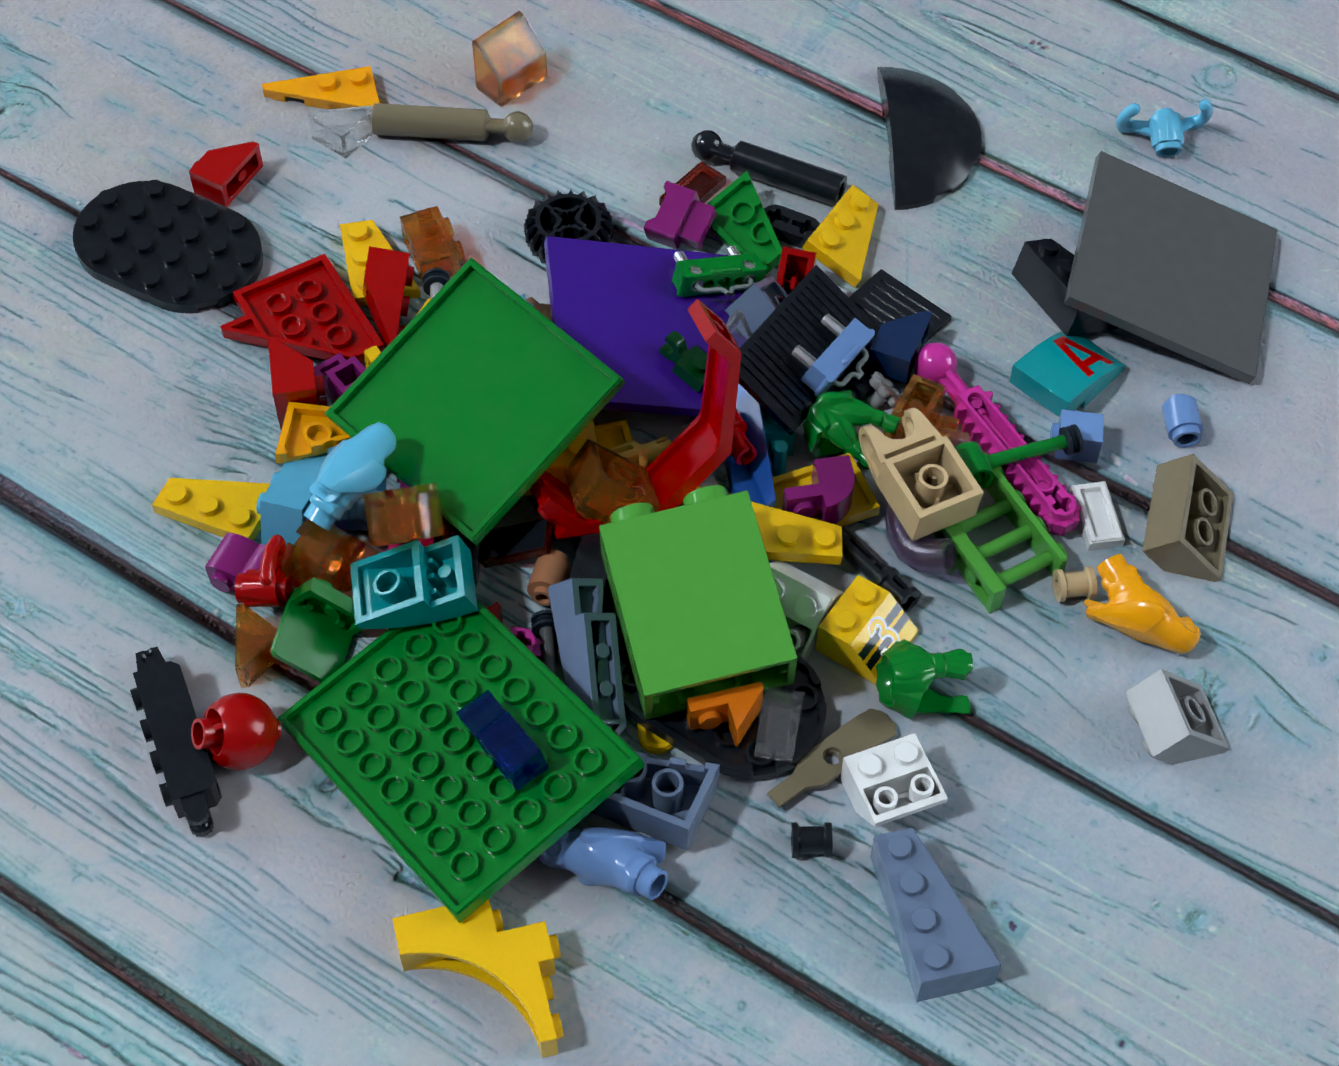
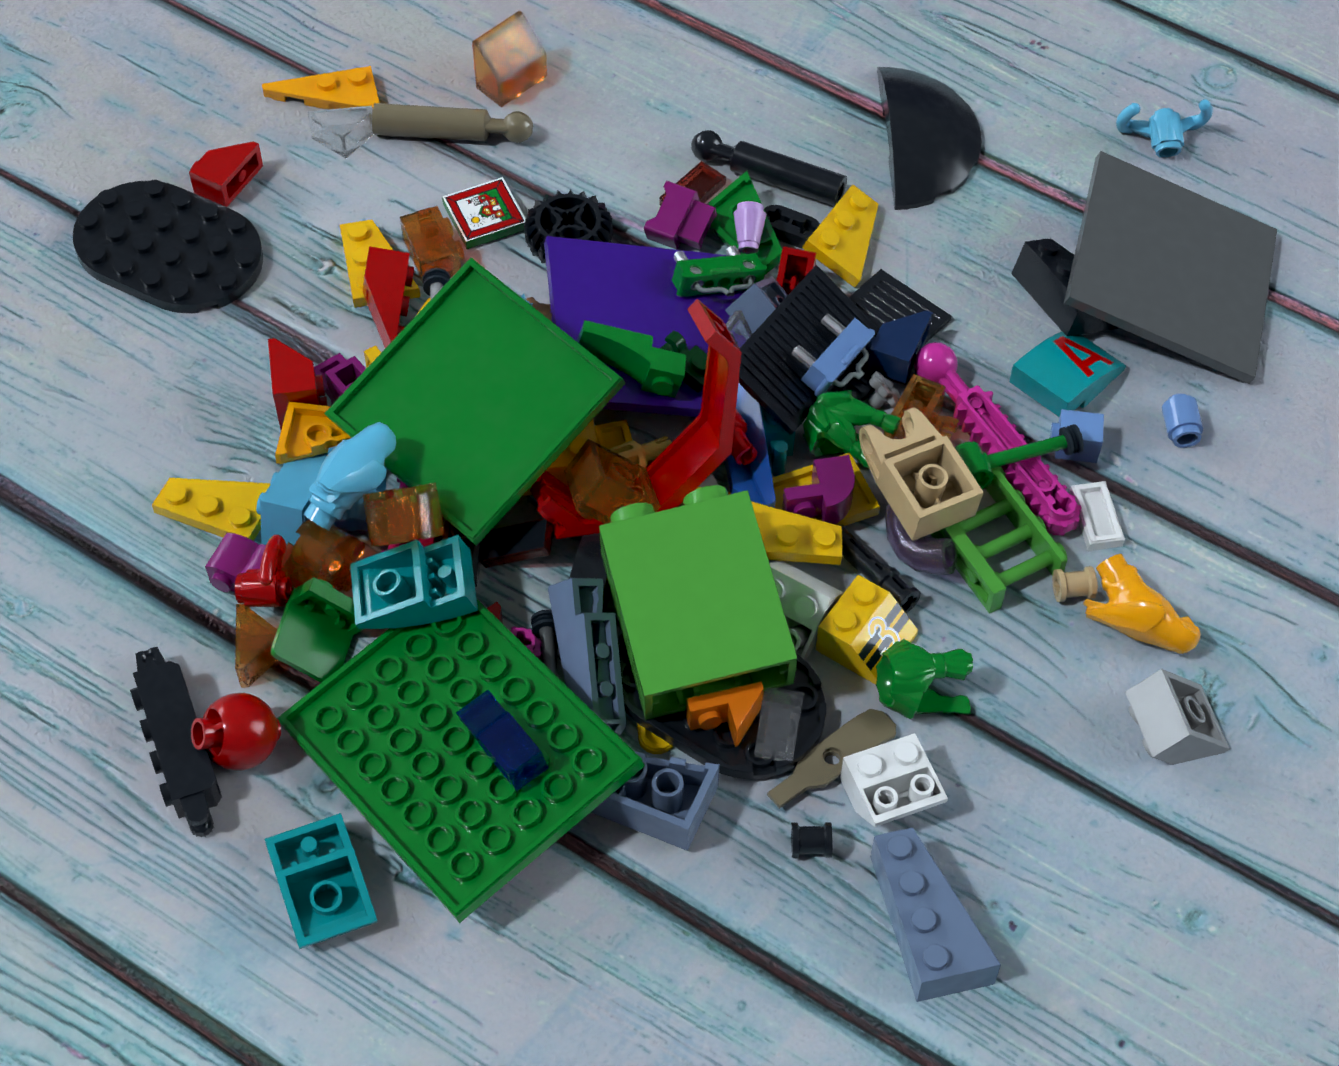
(304, 310): red wing -> none
(320, 881): none -> teal slope
(484, 212): none -> tile
(508, 961): yellow arch -> none
(546, 572): nougat brick -> none
(611, 859): medium blue animal -> none
(632, 353): none -> green slope
(749, 225): none -> lavender cone
(1188, 519): dark tan slope -> none

